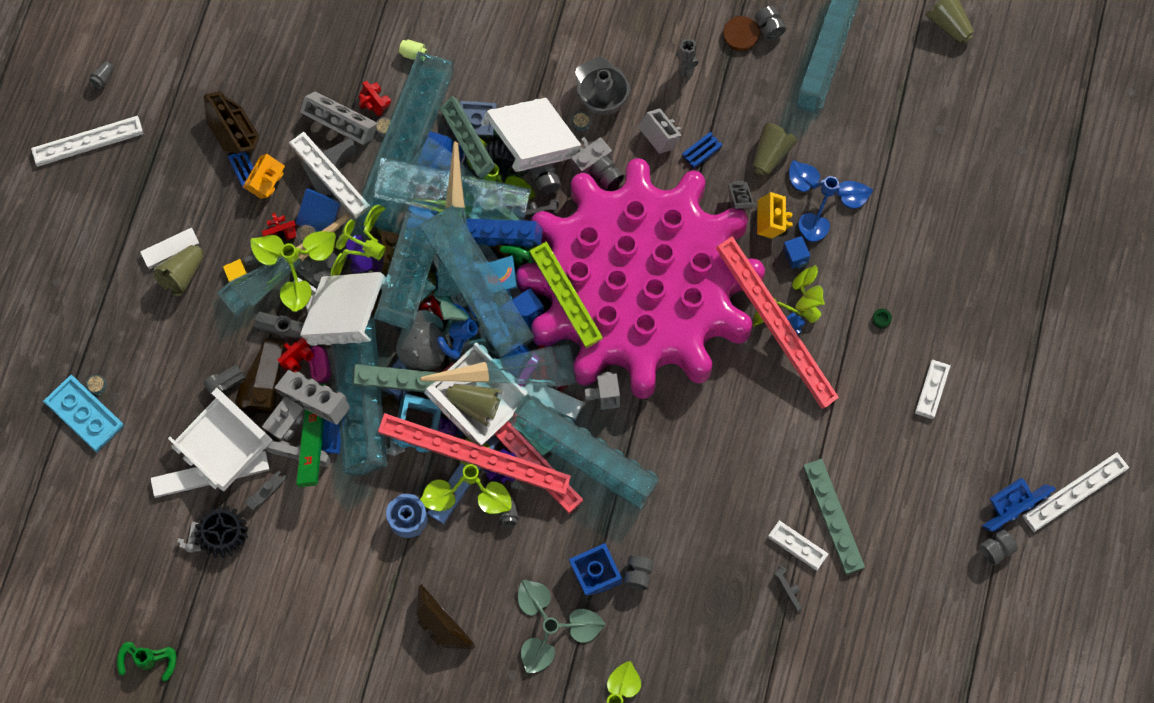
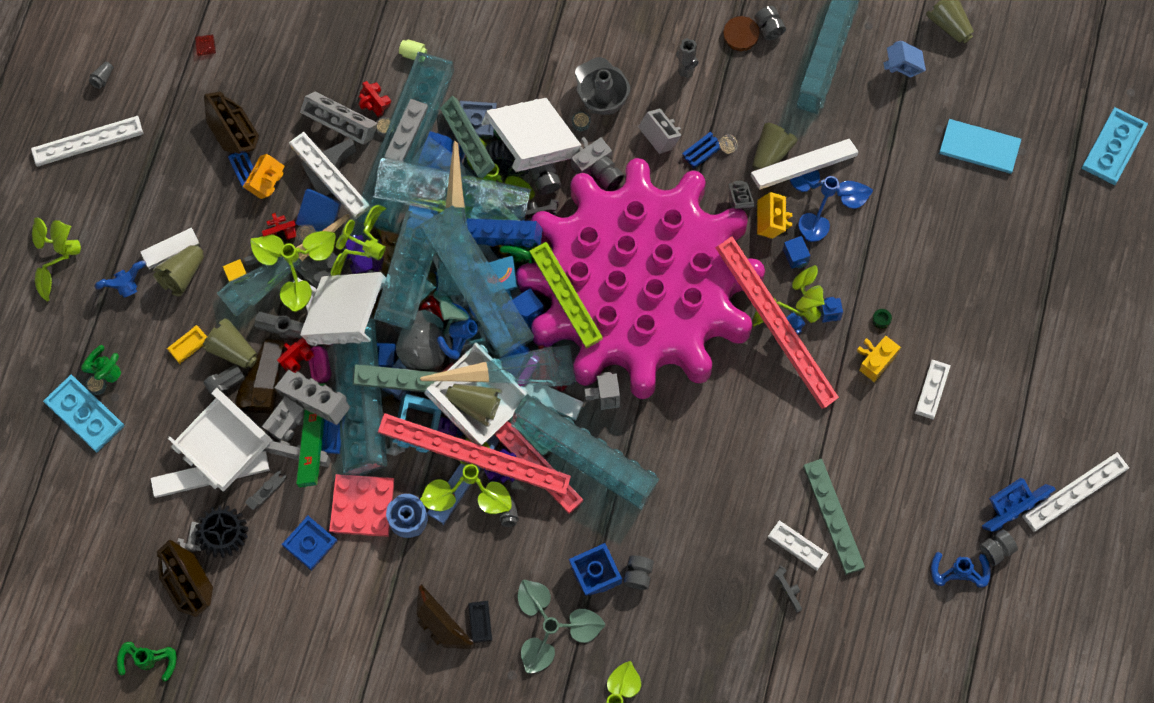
(59, 234): none -> lime plant
(103, 366): none -> green piece
(123, 280): none -> blue piece
(184, 579): none -> dark brown wedge
(187, 344): none -> yellow tile
(205, 45): none -> clear red tile
(230, 345): none -> olive cone
(309, 542): none -> blue tile
(361, 505): none -> coral plate
(386, 354): none -> blue brick
(406, 130): none -> light grey plate
(480, 621): none -> black tile
(728, 144): none -> clear tile
(804, 164): none -> white tile
(831, 307): none -> blue brick
(878, 358): none -> yellow brick
(904, 59): none -> medium blue brick
(958, 574): none -> blue piece
(980, 146): none -> medium azure tile
(1114, 146): none -> medium azure tile

